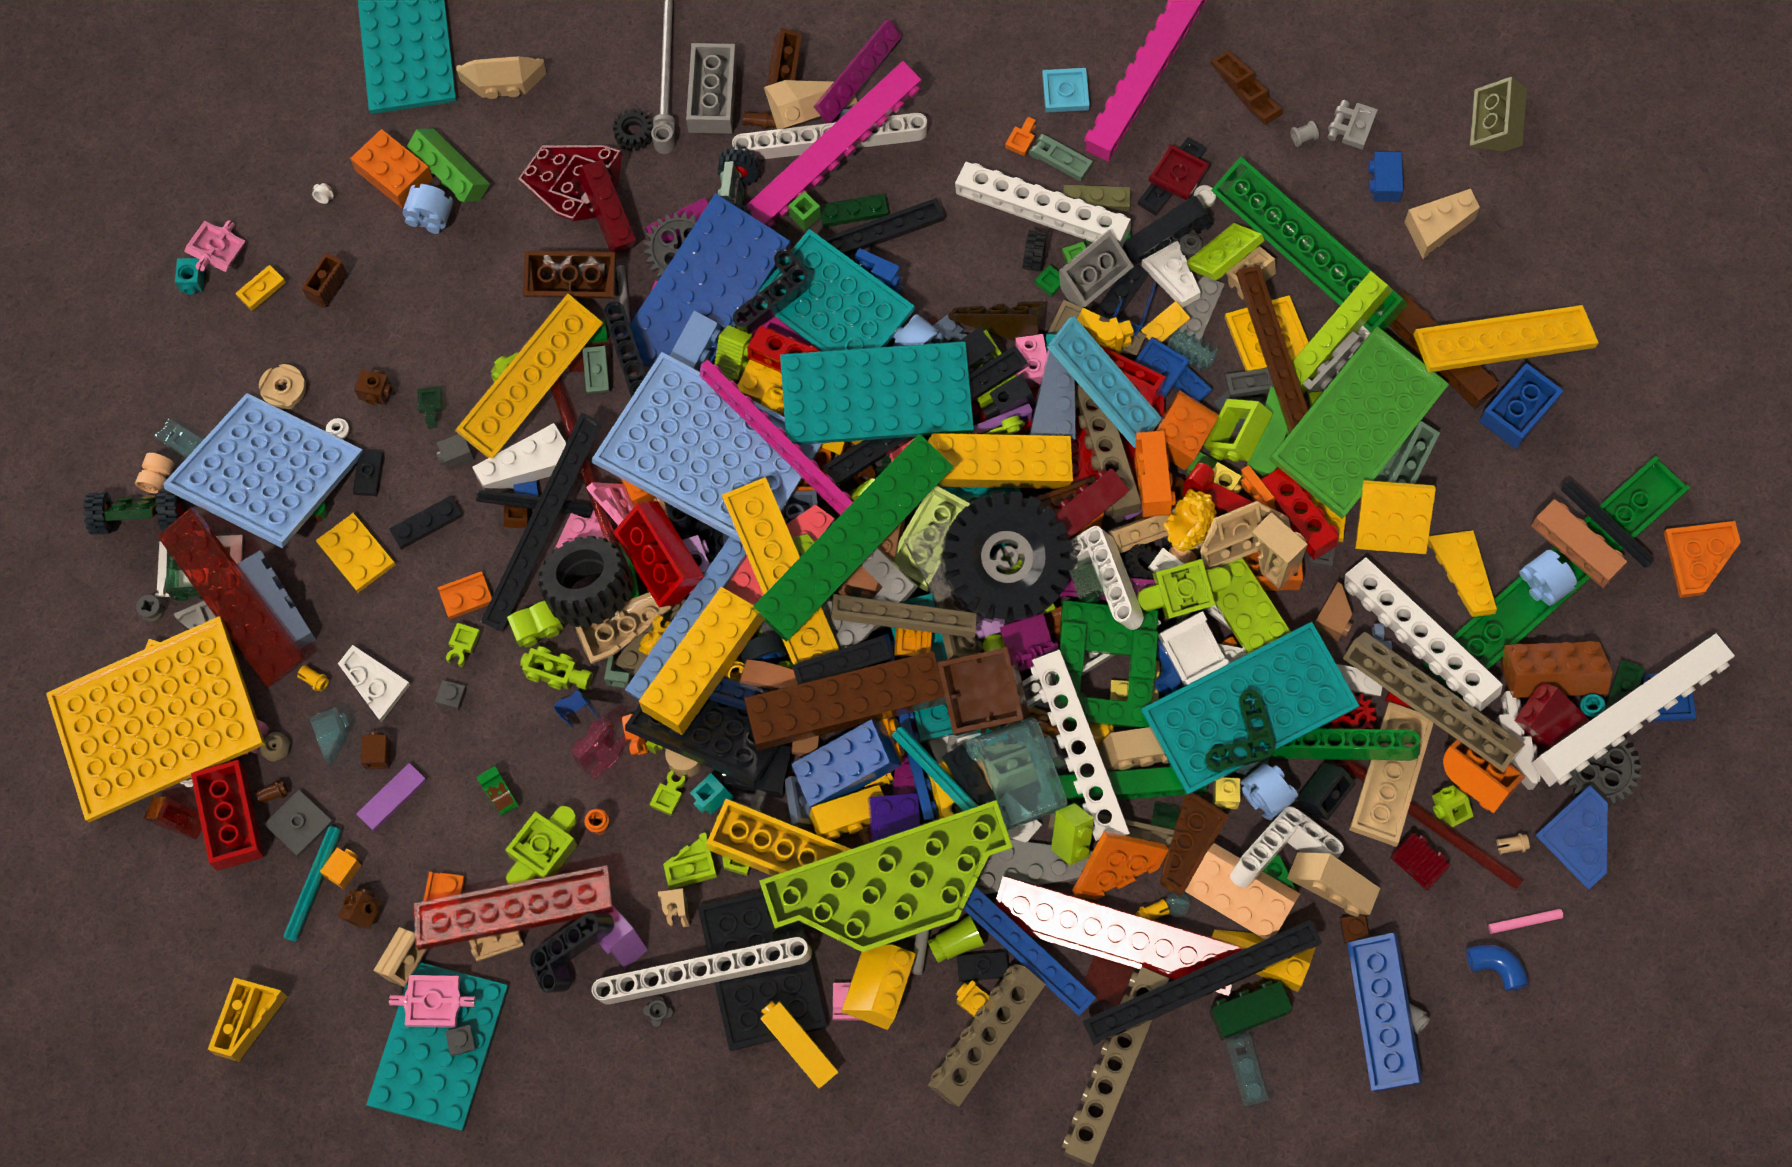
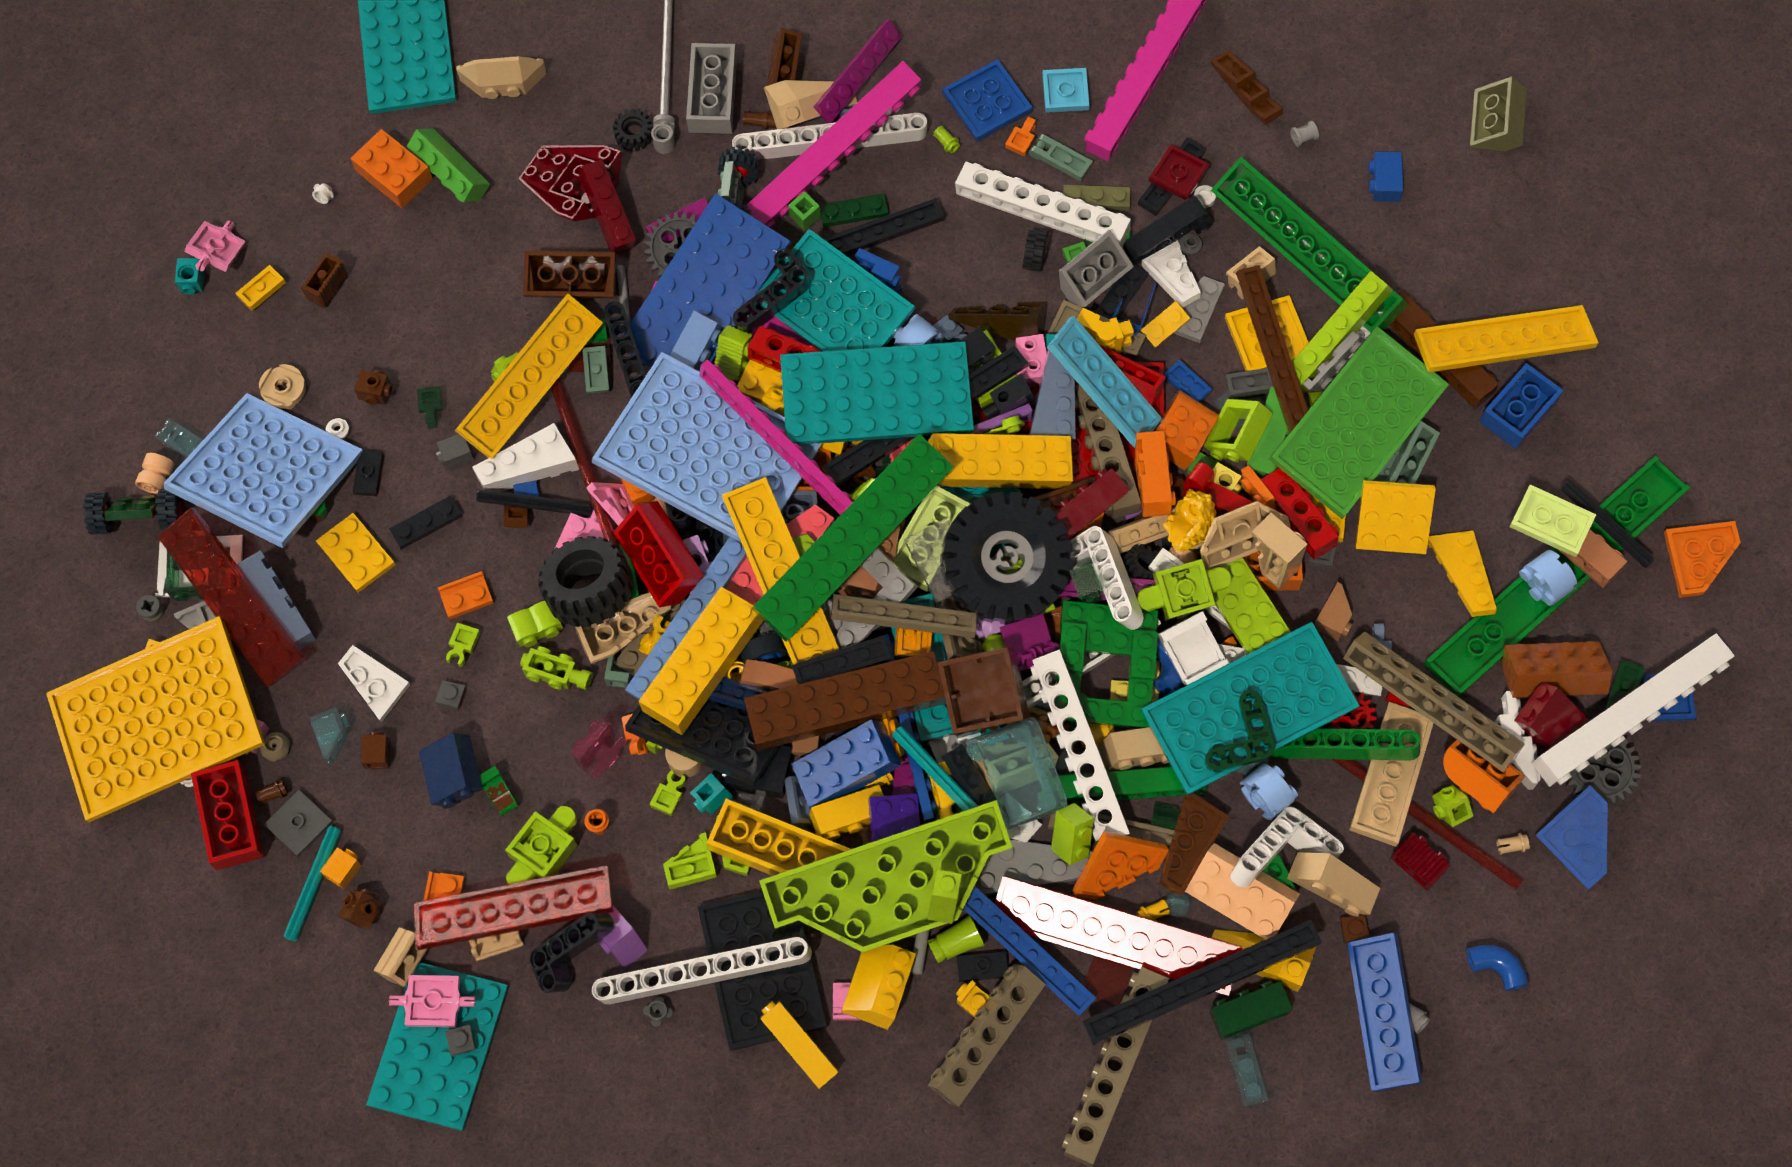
(173, 817): clear red slope -> none
(244, 1017): yellow wedge -> none
(313, 678): yellow pin -> none
(391, 797): medium lavender tile -> none
(427, 208): light blue brick -> none
(450, 770): none -> dark blue brick
(541, 522): black plate -> none
(573, 704): blue piece -> none
(674, 903): tan hinge -> none
(944, 896): none -> lime slope
(949, 142): none -> lime pin
(987, 100): none -> blue plate
(1048, 281): green plate -> none
(1055, 752): dark grey plate -> none
(1163, 361): blue tile -> none
(1193, 350): clear light blue piece -> none
(1225, 251): lime plate -> none
(1226, 793): light yellow brick -> none
(1326, 791): black brick -> none
(1359, 126): light grey plate -> none
(1367, 574): white brick -> none
(1440, 219): tan wedge -> none
(1525, 921): bright pink bar -> none
(1552, 520): none -> yellowish green plate
(1590, 702): teal cone -> none

